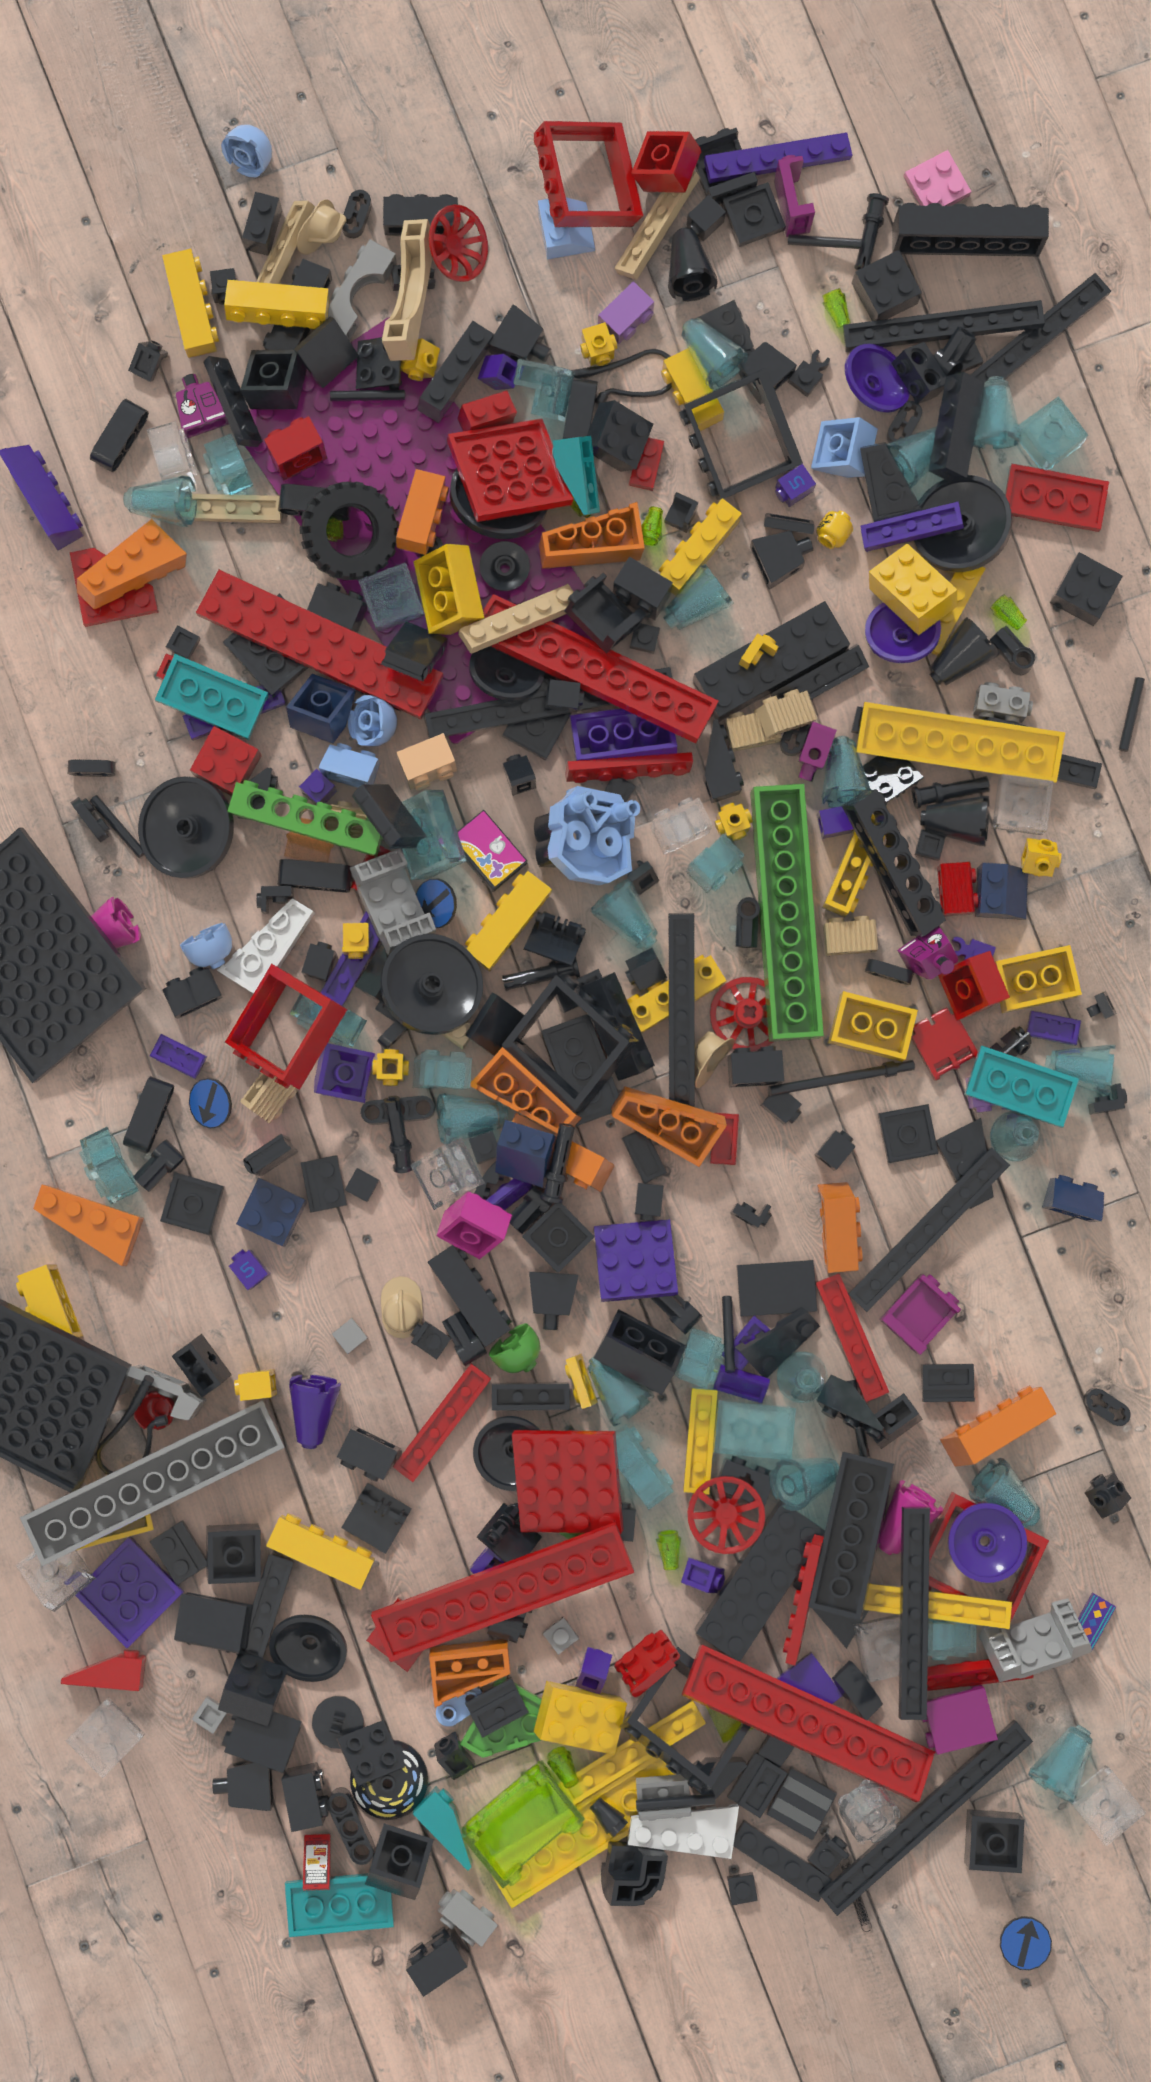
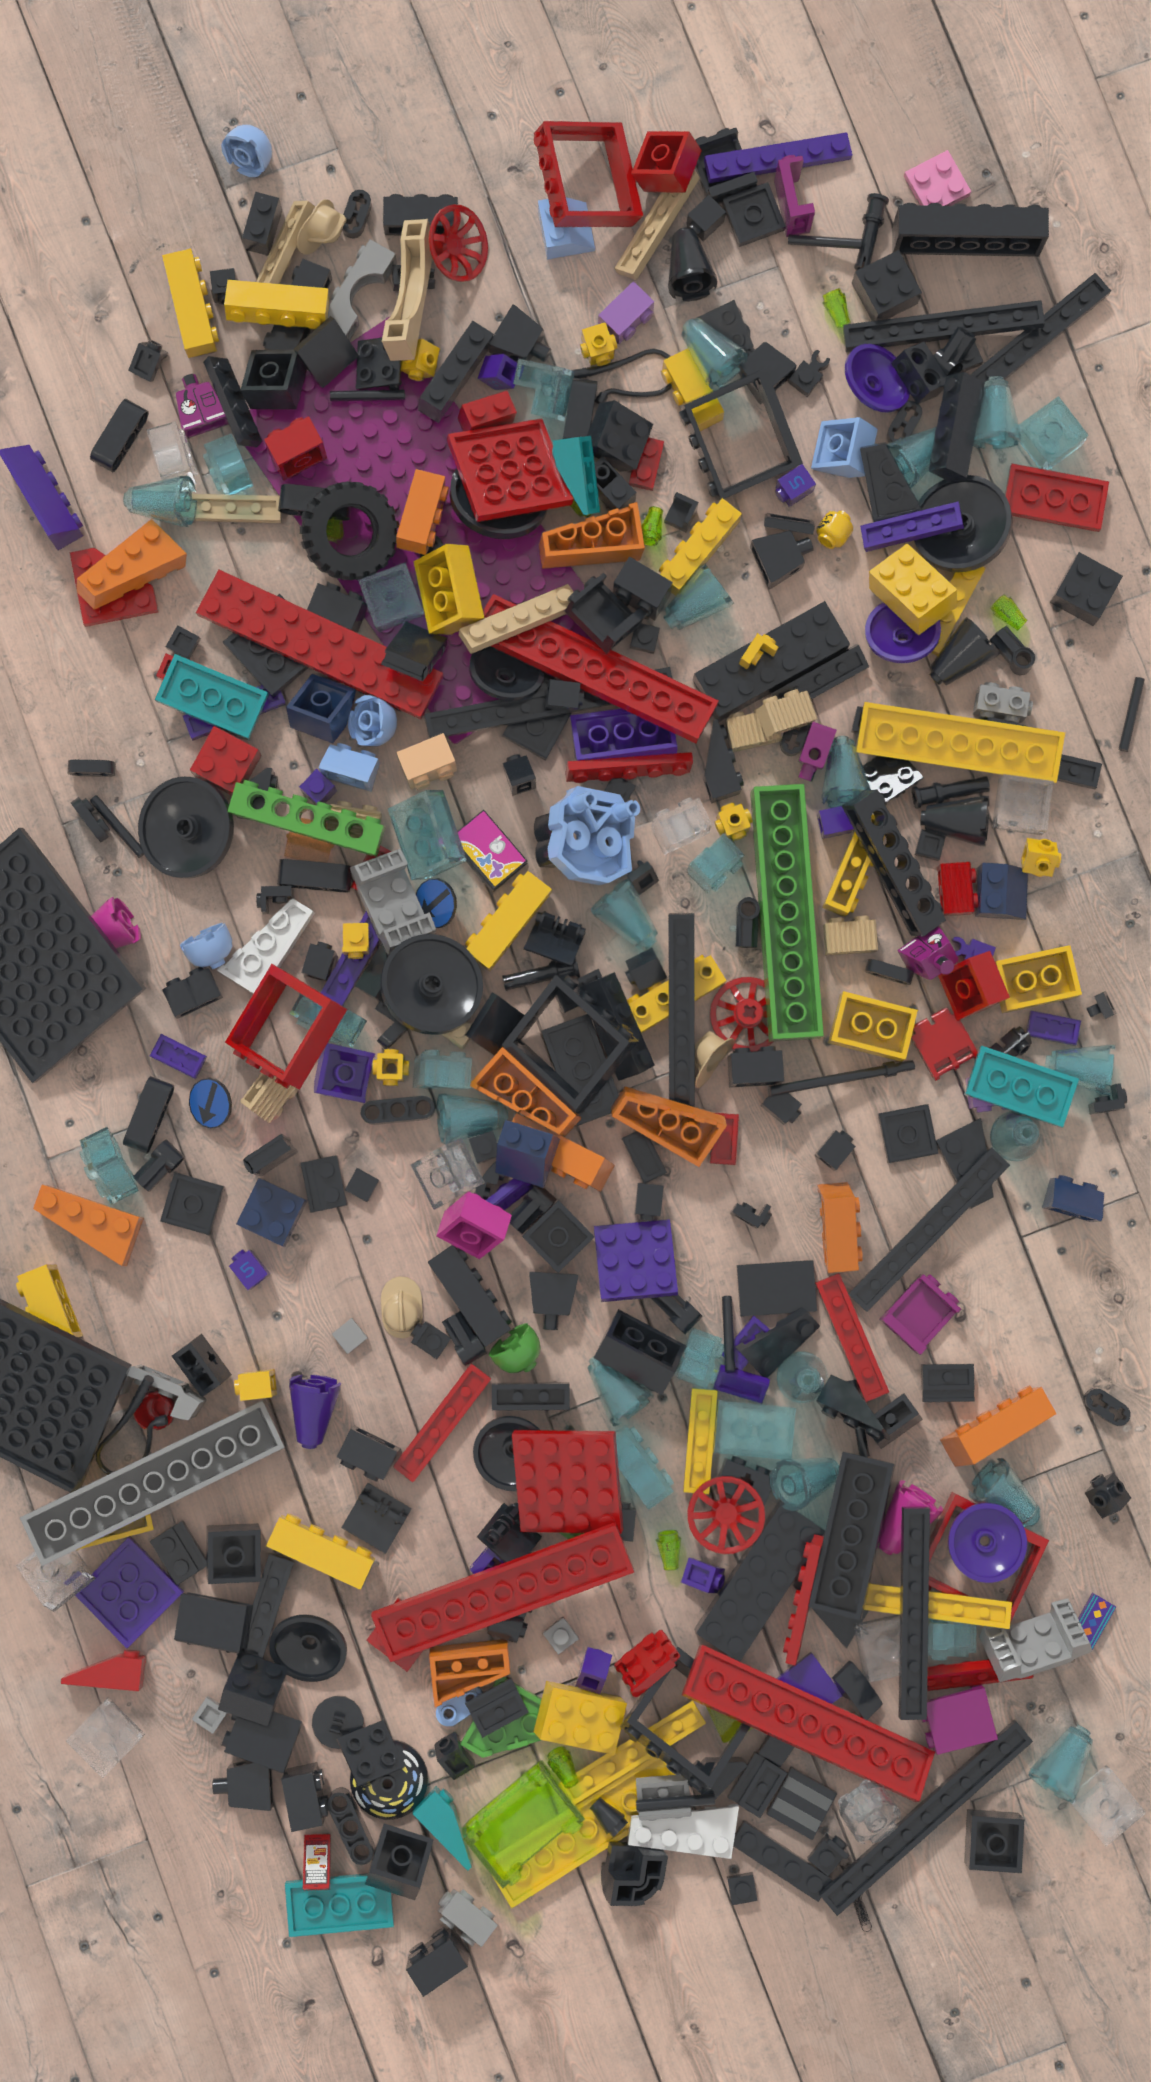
(388, 816): black piece -> none
(400, 1144): black pin -> none
(504, 554): black dish -> none
(557, 1174): black pin -> none
(583, 1391): yellow plate -> none
(612, 487): none -> black slope
(1025, 1943): blue piece -> none

